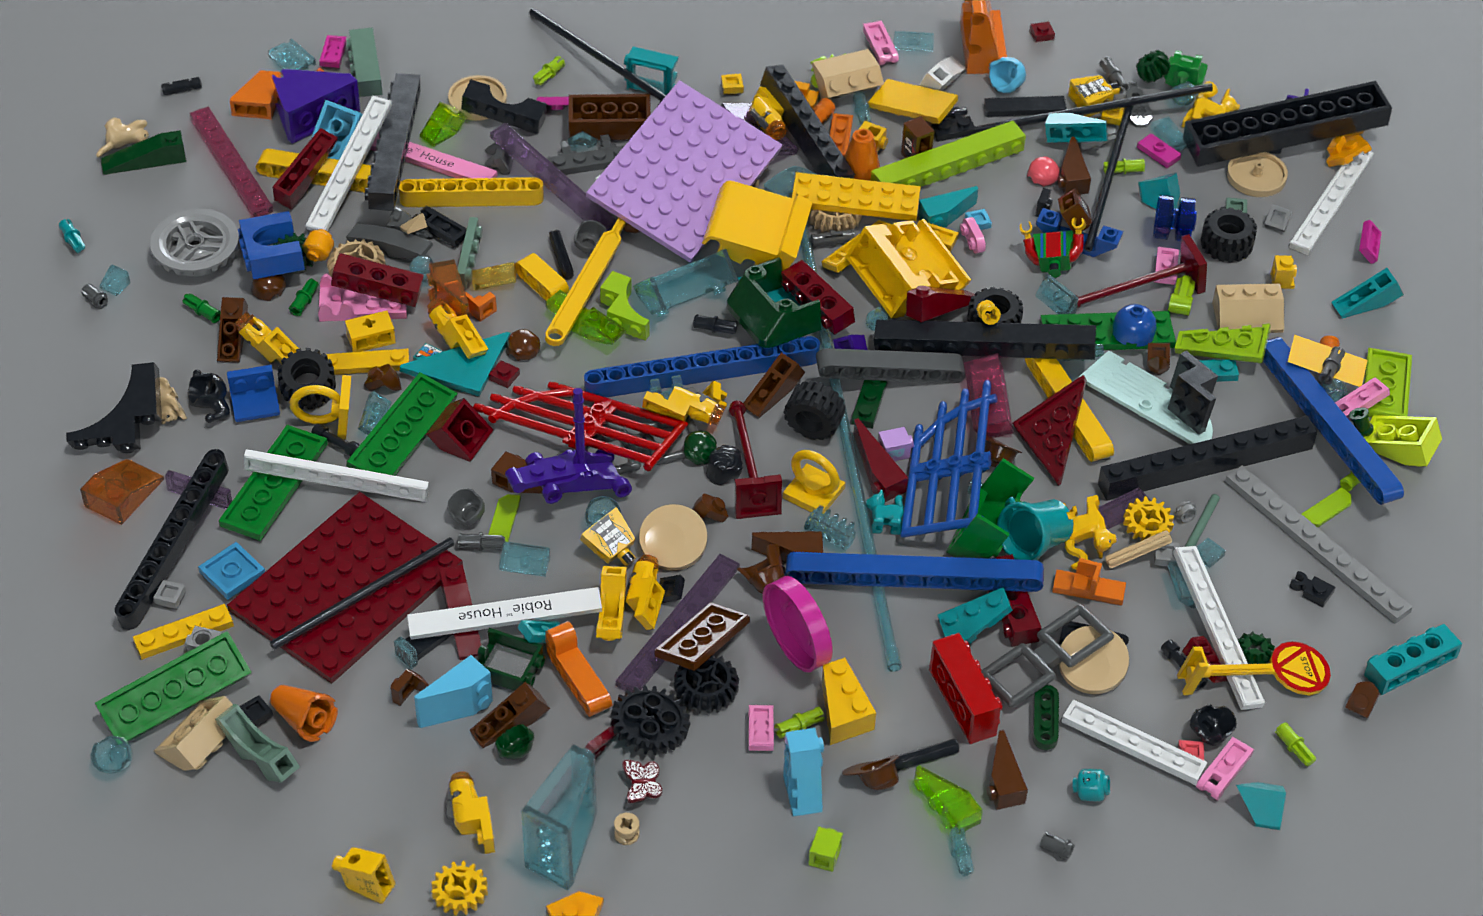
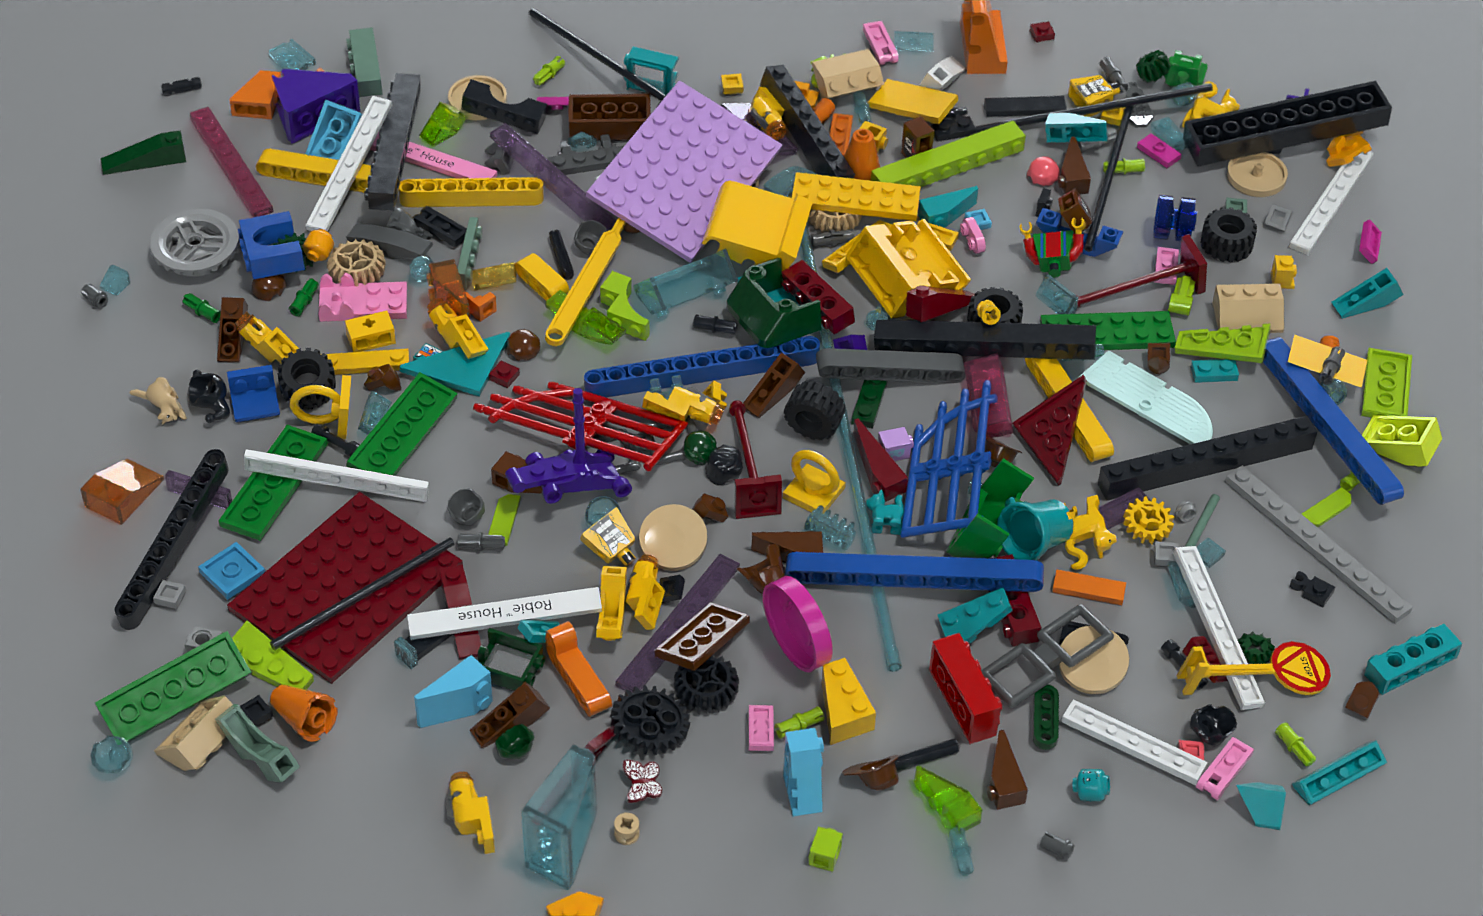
(71, 235): teal axle -> none
(119, 135): tan animal -> none
(121, 426): black arch -> none
(175, 633): yellow plate -> none
(269, 664): none -> lime wing
(303, 169): dark red slope -> none
(333, 51): dark pink plate -> none
(365, 873): yellow torso -> none
(377, 280): dark red brick -> none
(405, 685): reddish brown plate -> none
(415, 224): tan slope -> none
(459, 888): yellow gear -> none
(460, 430): dark red slope -> none
(525, 559): clear light blue slope -> none
(1007, 74): medium azure hair -> none
(1086, 578): orange panel -> none
(1134, 325): blue cylinder -> none
(1138, 549): tan axle -> none
(1161, 185): teal slope -> none
(1192, 392): black bracket -> none
(1340, 772): none -> teal slope
(1361, 421): dark green bush -> none
(1364, 396): bright pink plate -> none

